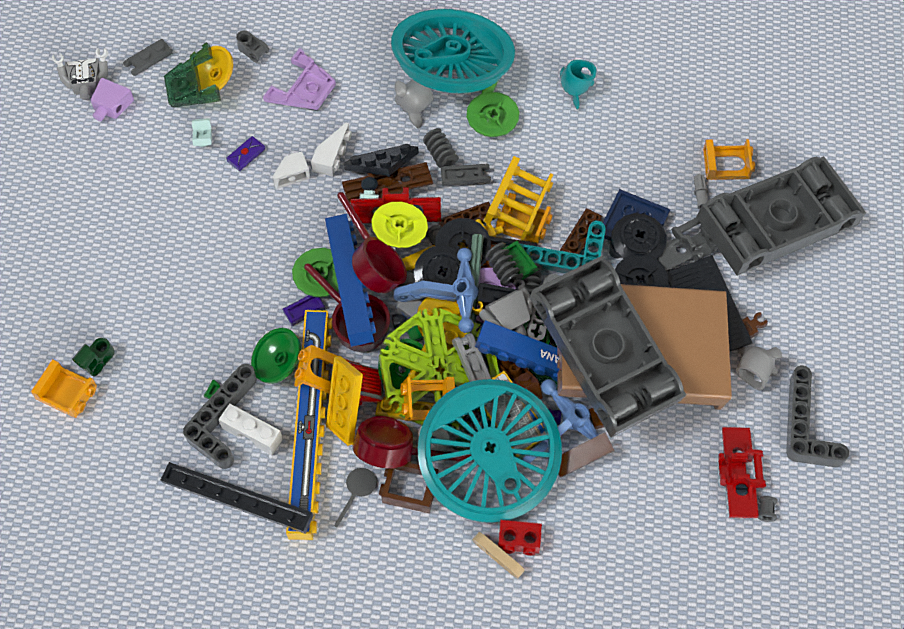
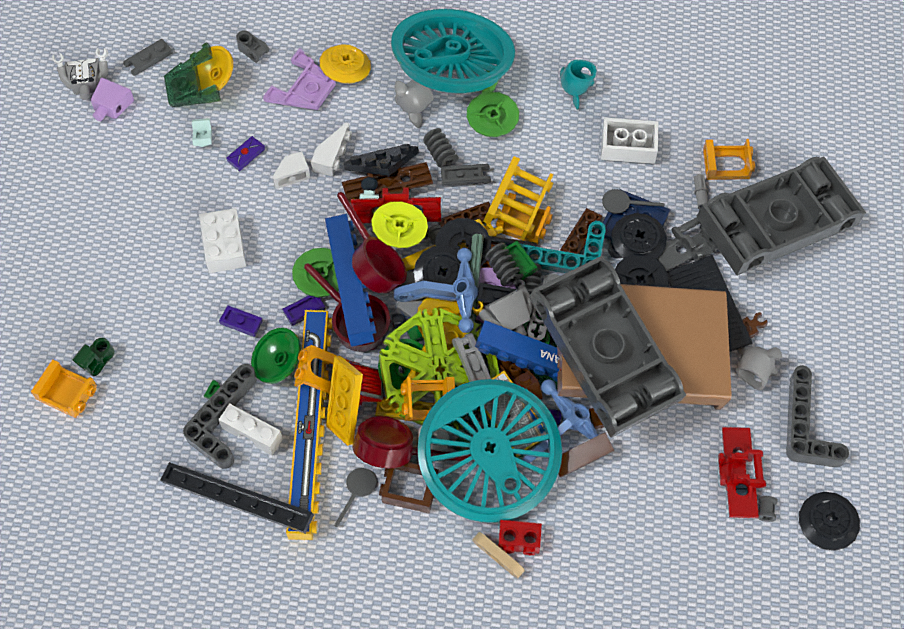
(222, 240): none -> white brick
(240, 321): none -> dark purple plate
(345, 64): none -> yellow piece
(618, 201): none -> dark grey piece
(629, 140): none -> white brick
(816, 525): none -> black piece

